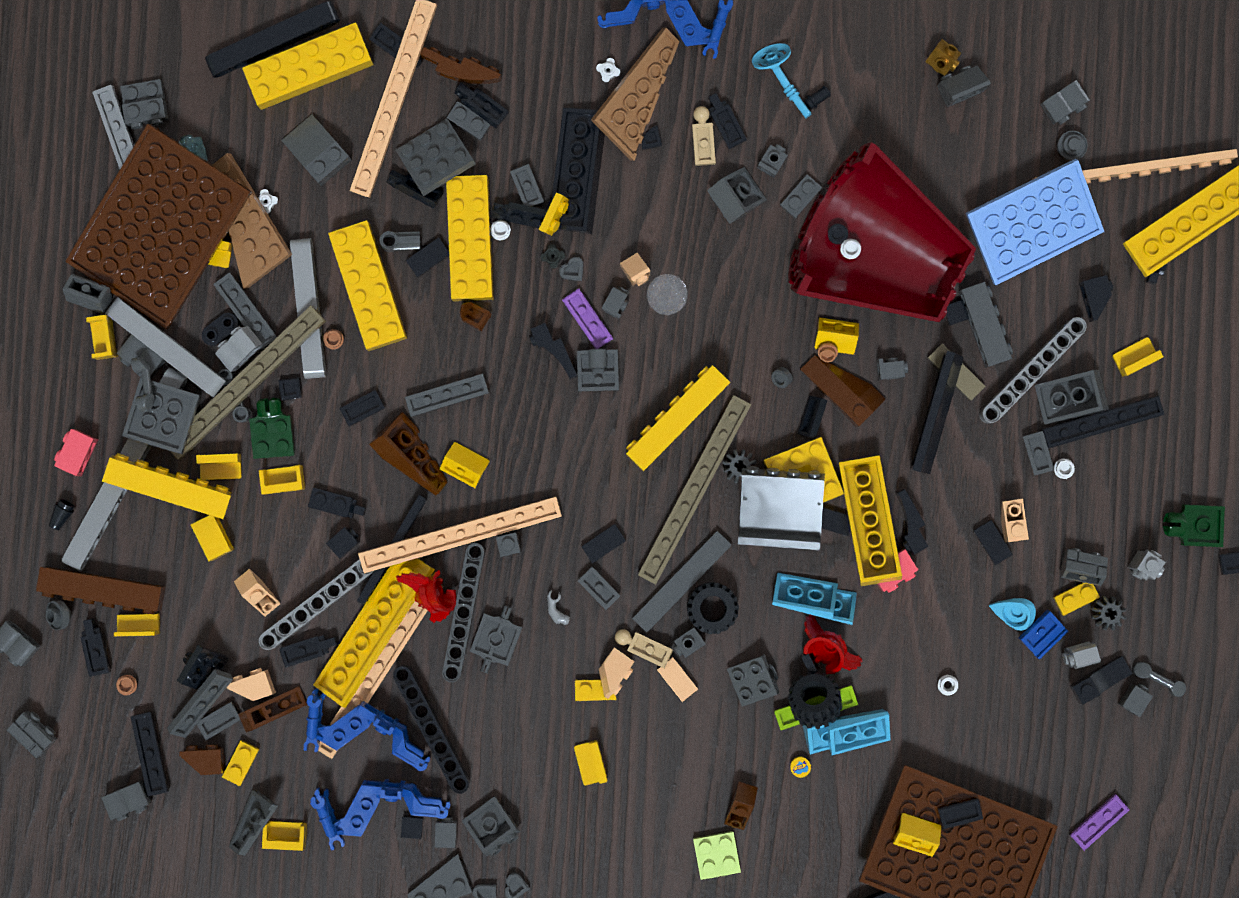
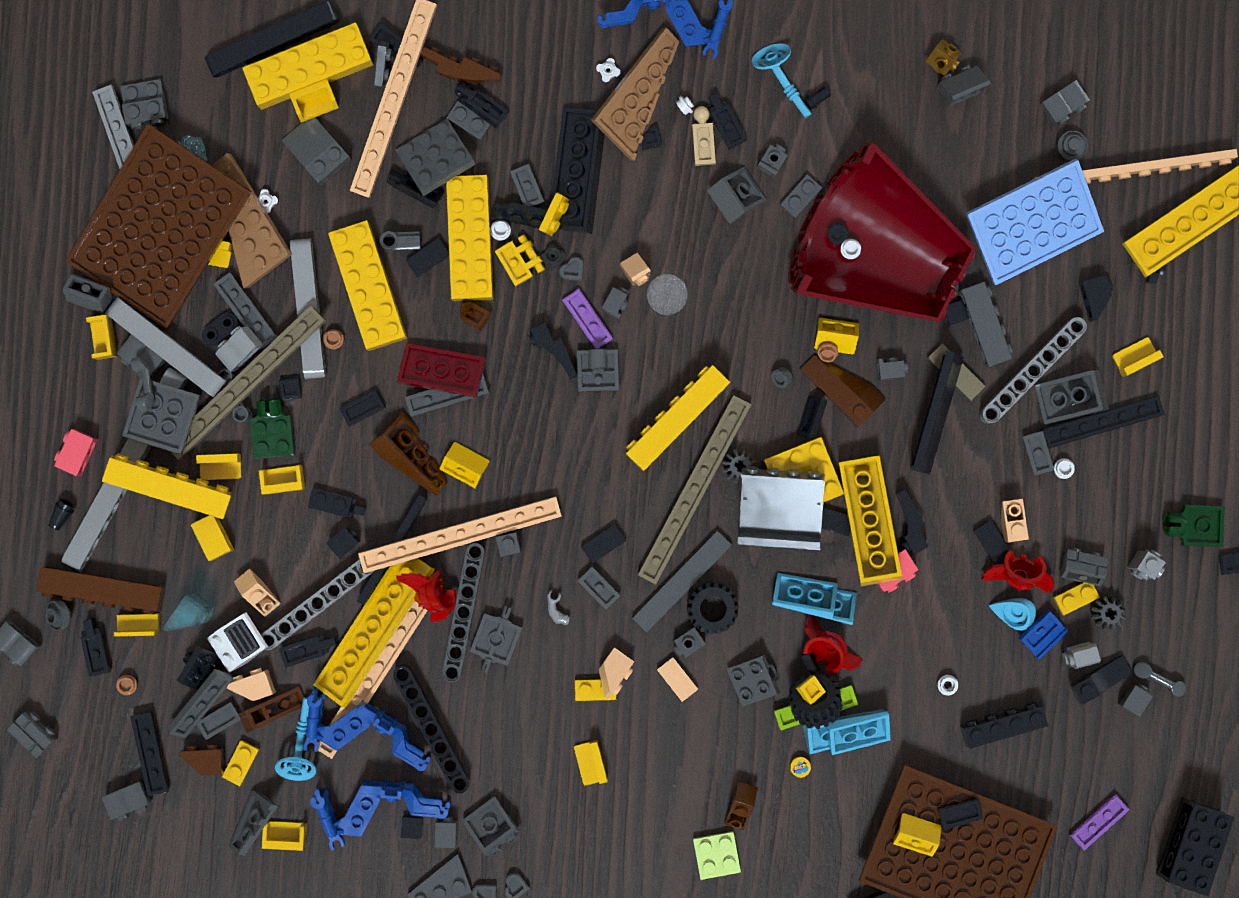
(190, 613): none -> clear light blue slope
(237, 642): none -> slope
(297, 761): none -> medium azure dish
(313, 100): none -> yellow panel
(383, 56): none -> dark grey plate
(441, 370): none -> dark red plate
(514, 263): none -> yellow plate
(644, 647): tan plate -> none
(685, 105): none -> white plate
(810, 689): none -> yellow plate
(1004, 726): none -> black brick
(1021, 573): none -> red helmet
(1195, 846): none -> black brick

